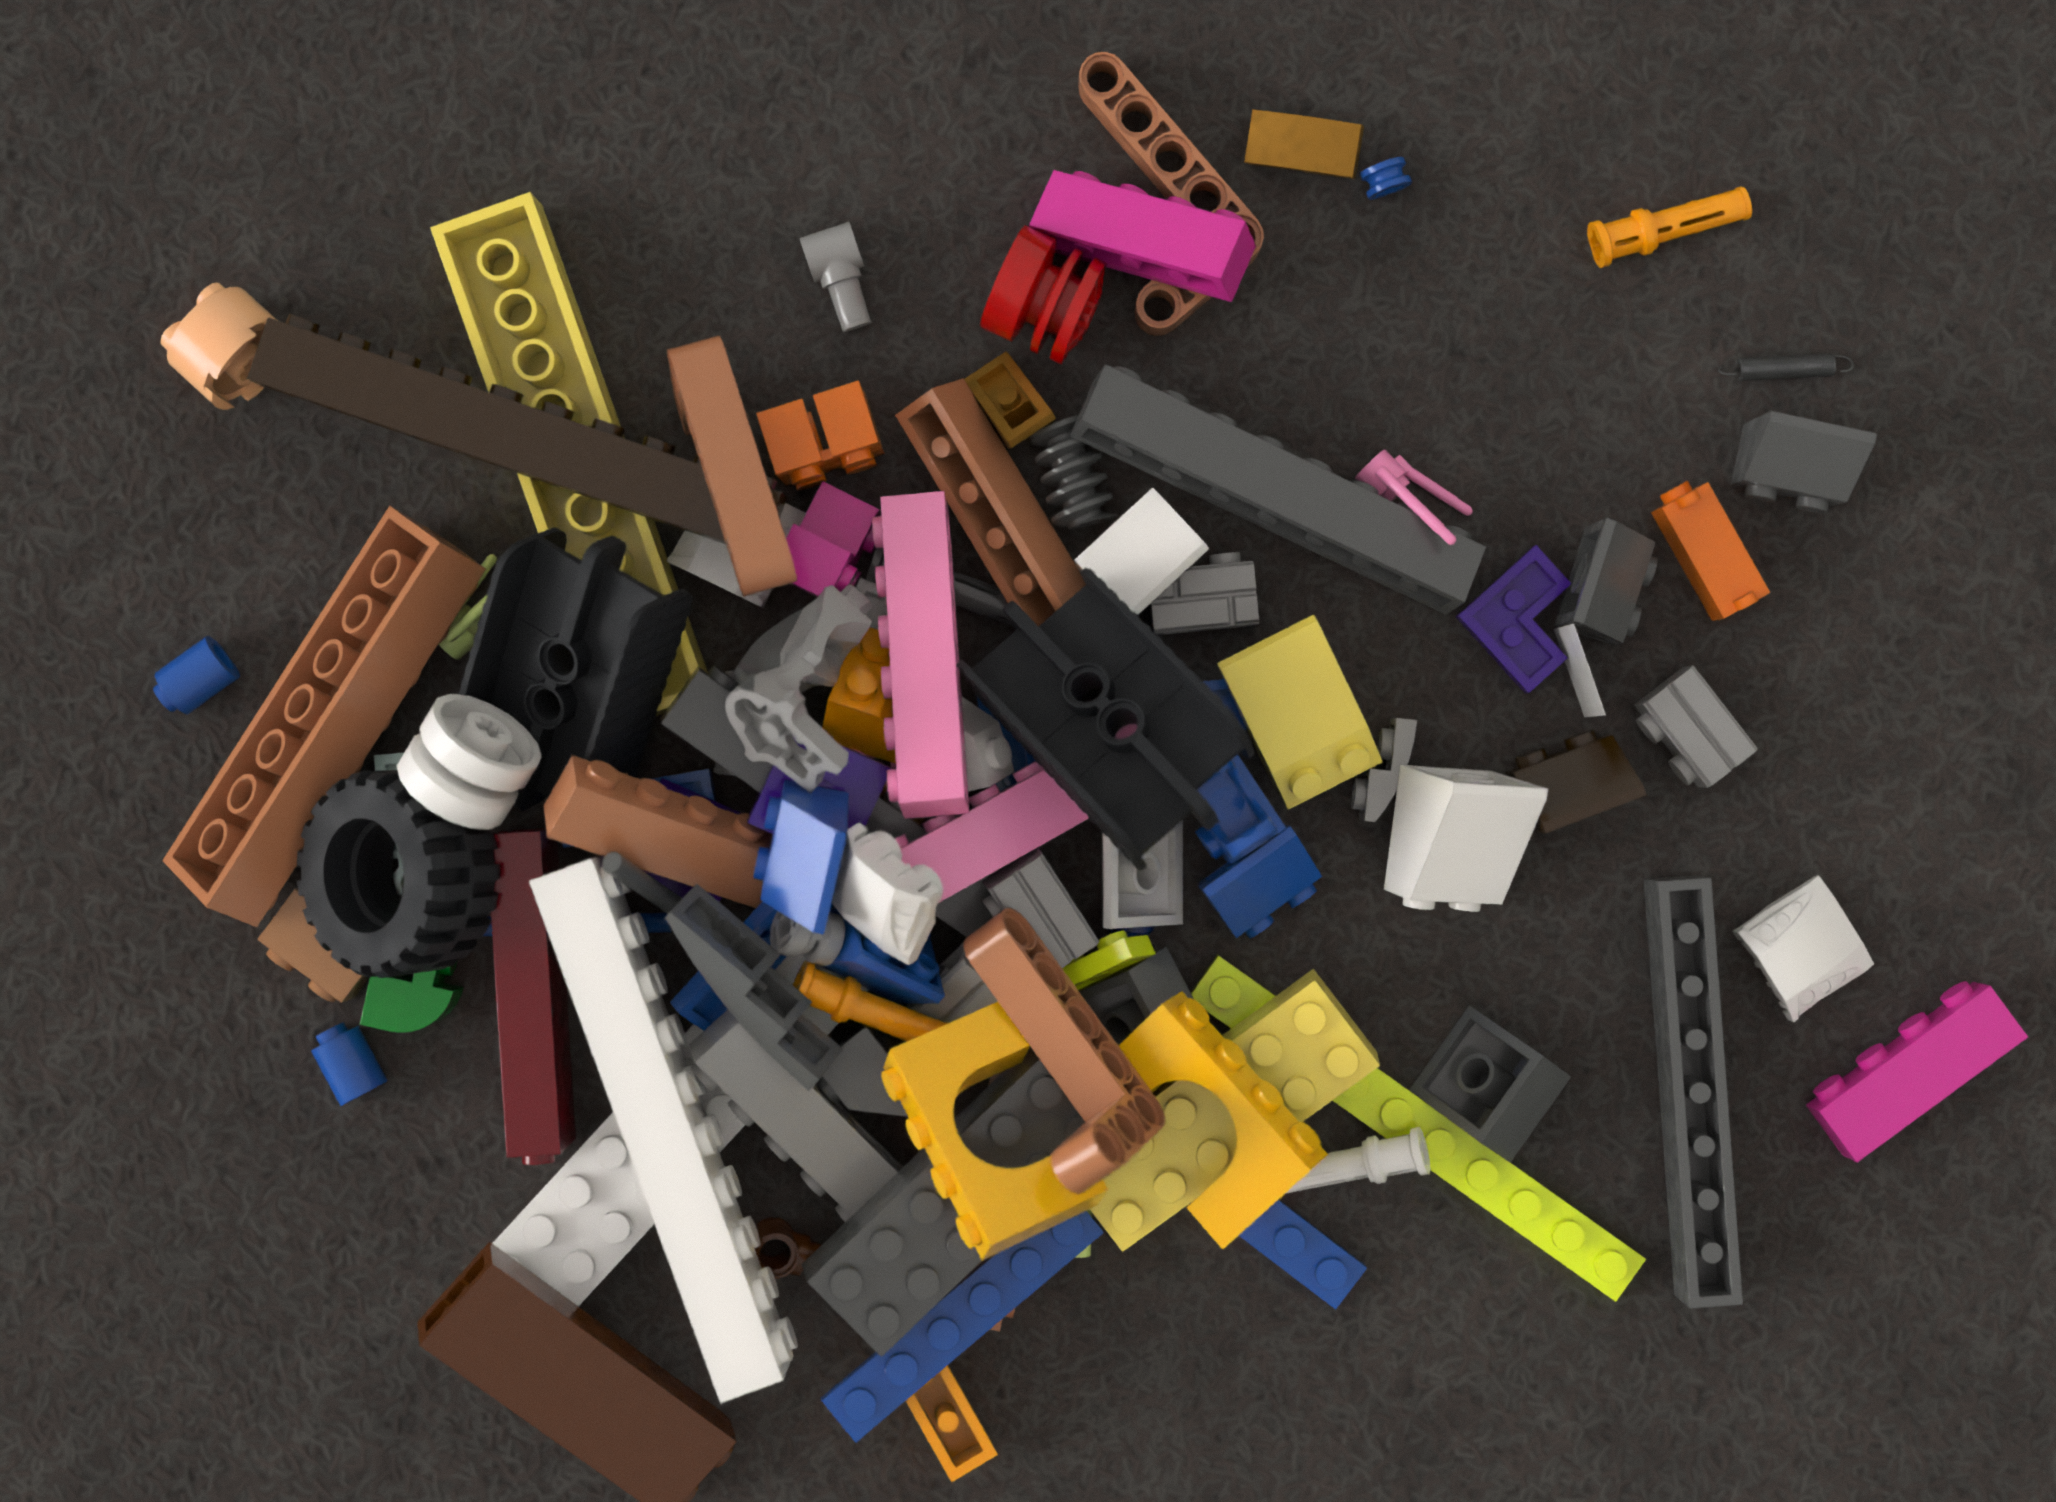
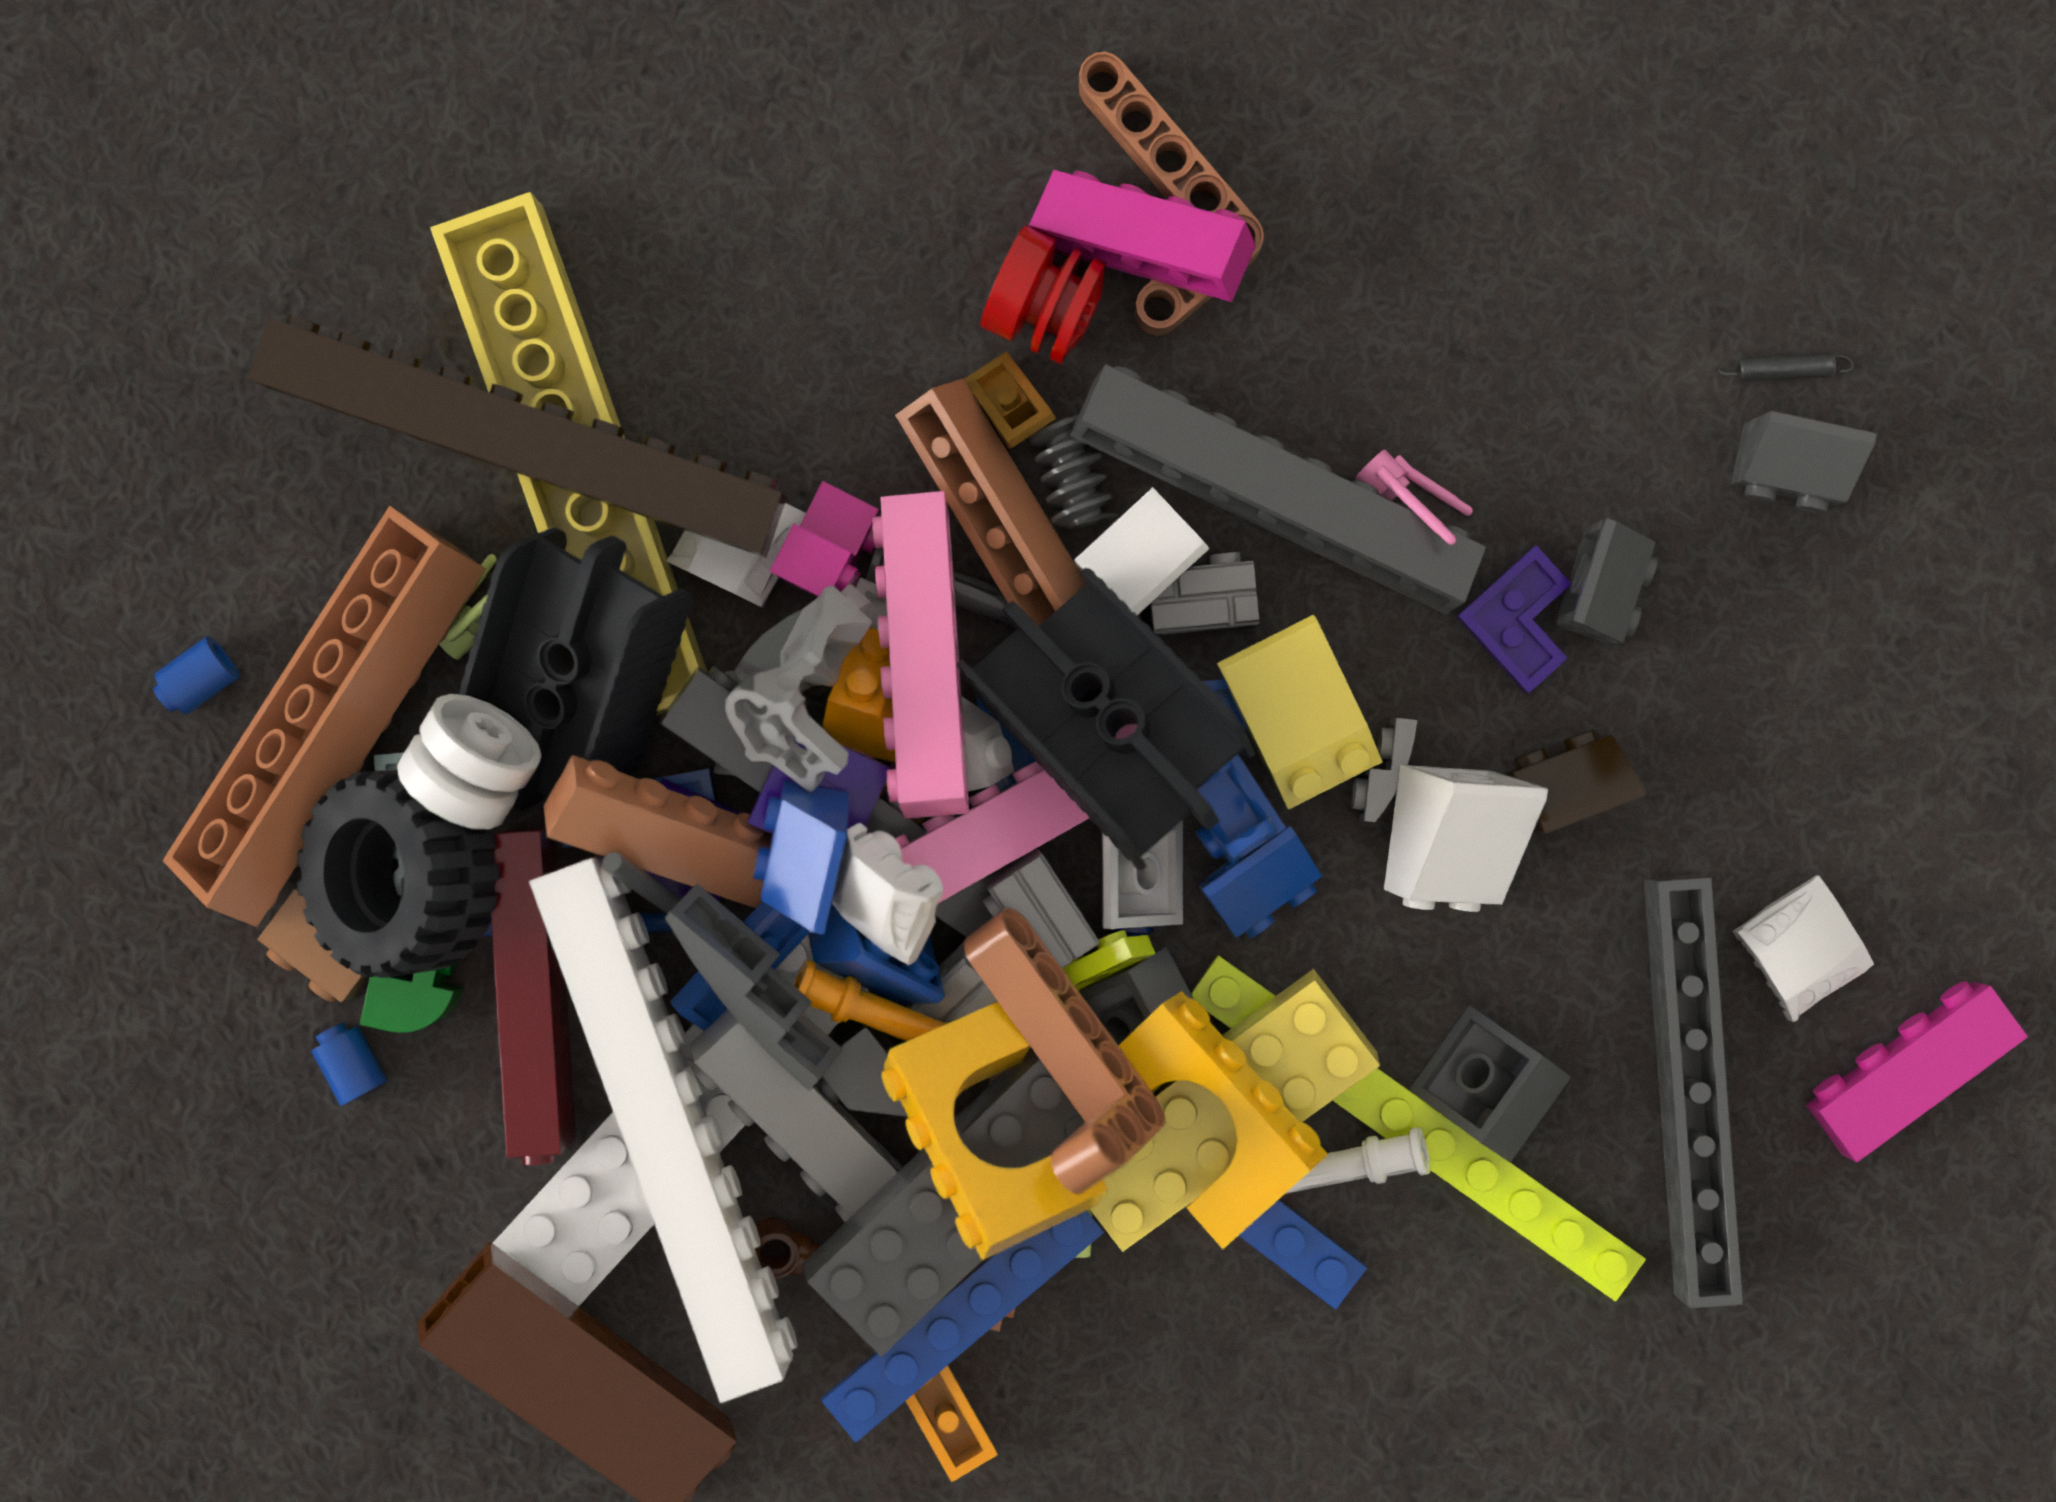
(218, 344): light nougat brick -> none
(731, 464): nougat beam -> none
(793, 939): light grey wheel -> none
(796, 444): orange piece -> none
(837, 264): light grey pin -> none
(1304, 144): pearl gold slope -> none
(1385, 178): blue bush -> none
(1579, 671): white sticker -> none
(1645, 230): light orange pin -> none
(1694, 728): light grey brick -> none
(1709, 550): orange brick -> none

